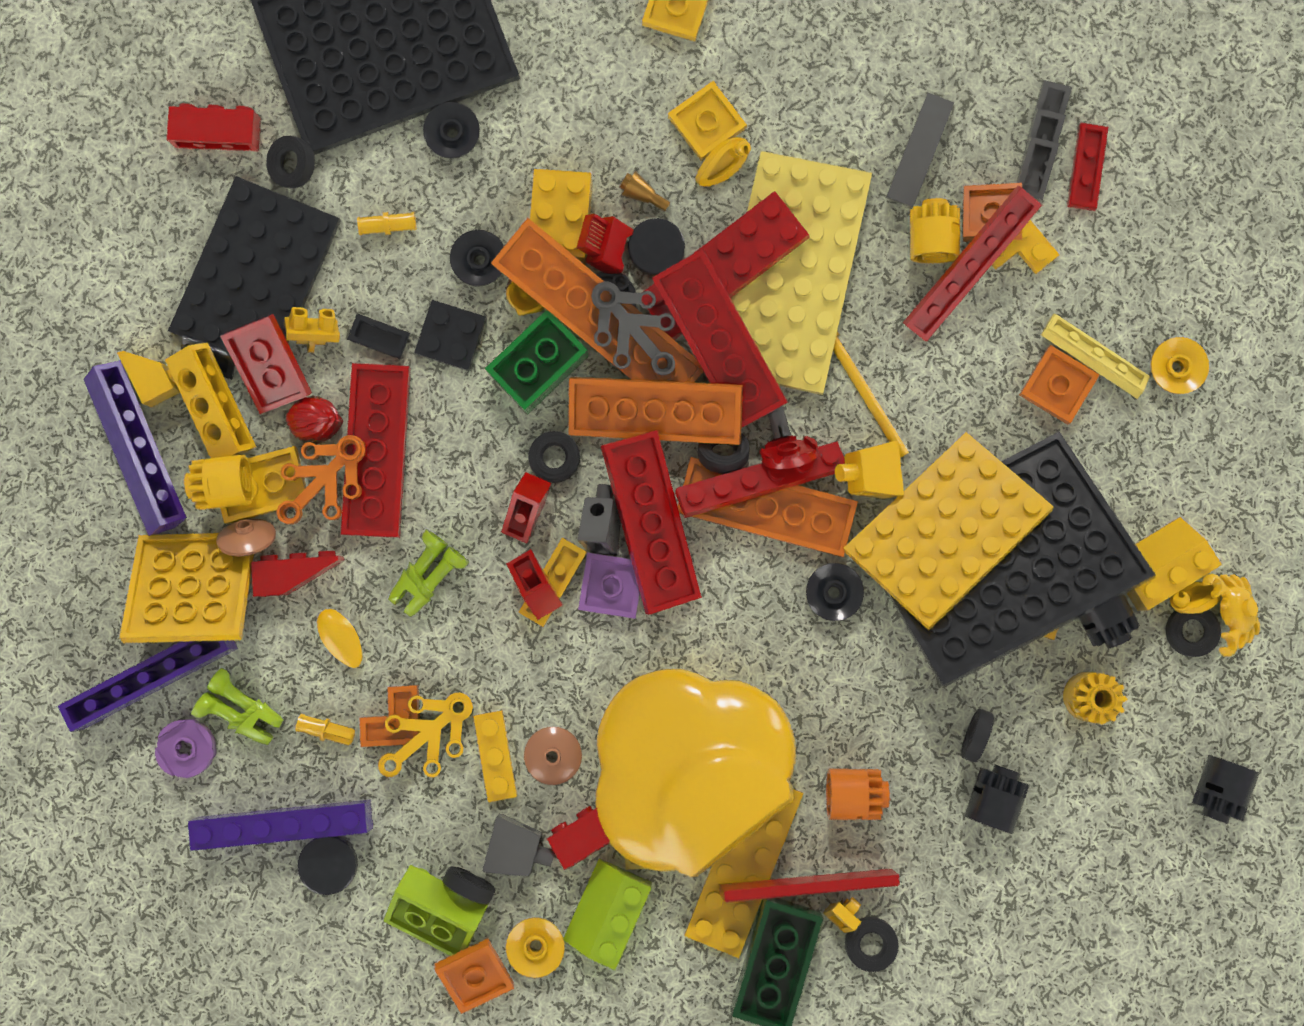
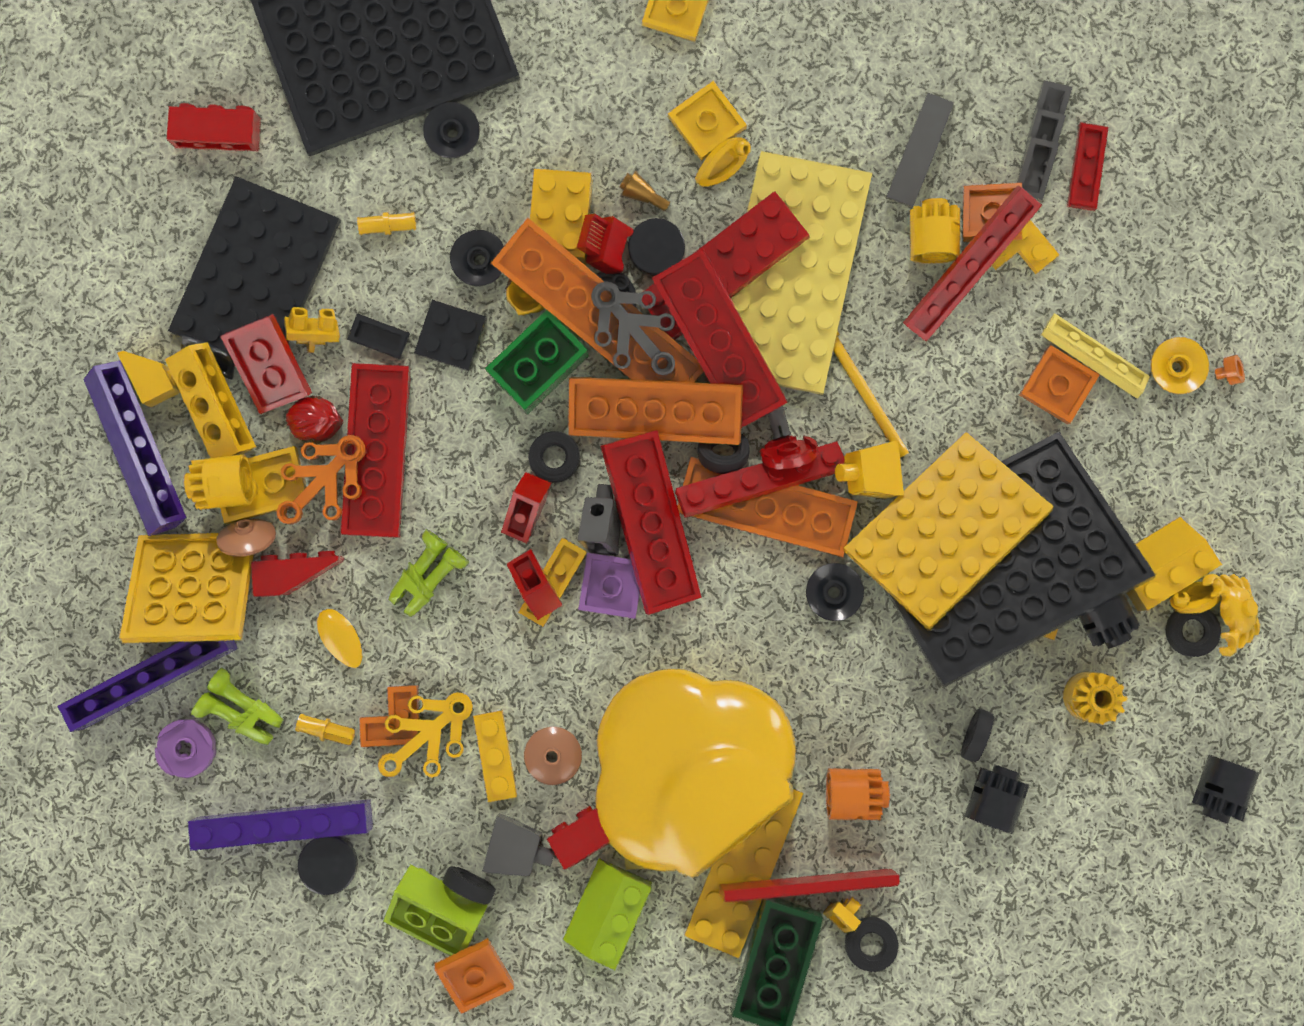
(305, 162): black tyre -> none
(532, 962): yellow dish -> none
(1232, 370): none -> orange tile

